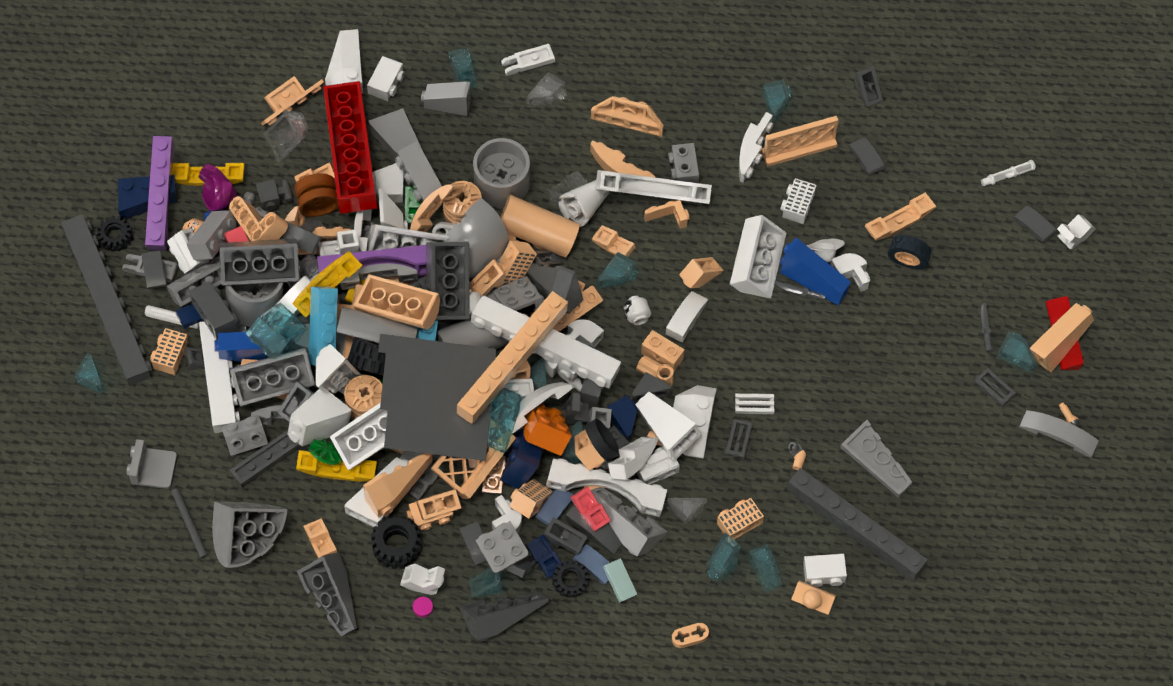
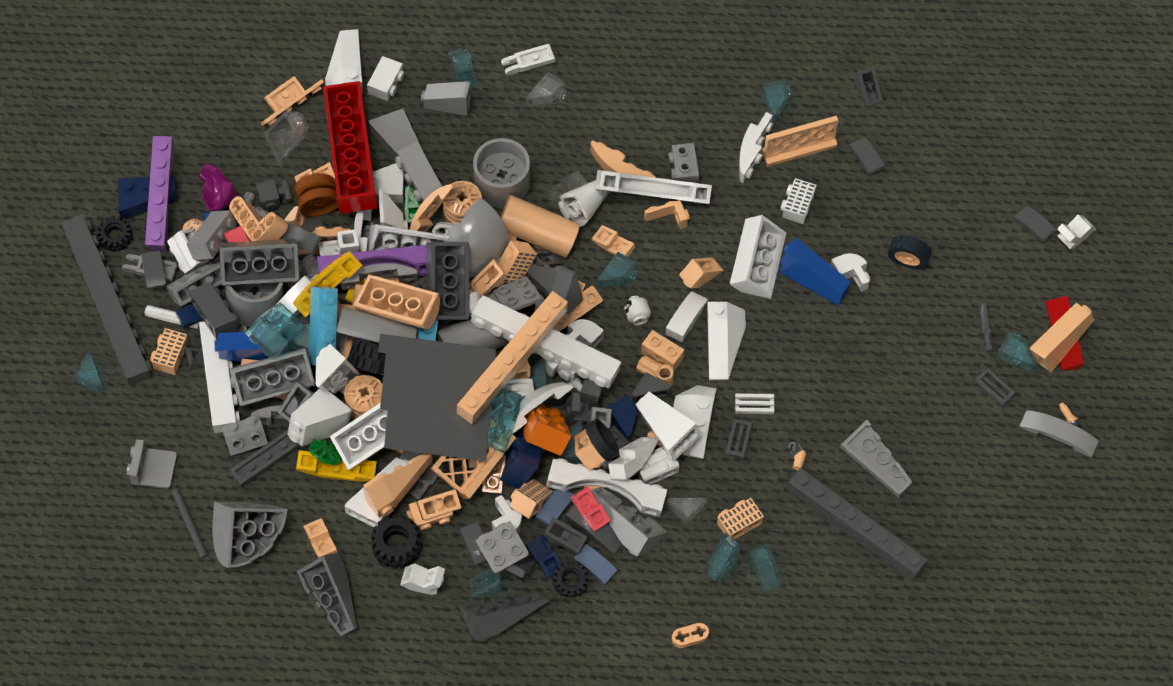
(189, 175): yellow slope -> none
(422, 607): dark pink tile -> none
(619, 580): light aqua slope -> none
(628, 114): light nougat wedge -> none
(725, 332): none -> white wedge
(800, 291): dark grey piece -> none
(813, 597): light nougat tile -> none
(825, 570): white brick -> none
(826, 248): white piece -> none
(902, 218): light nougat slope -> none
(1008, 173): white piece -> none

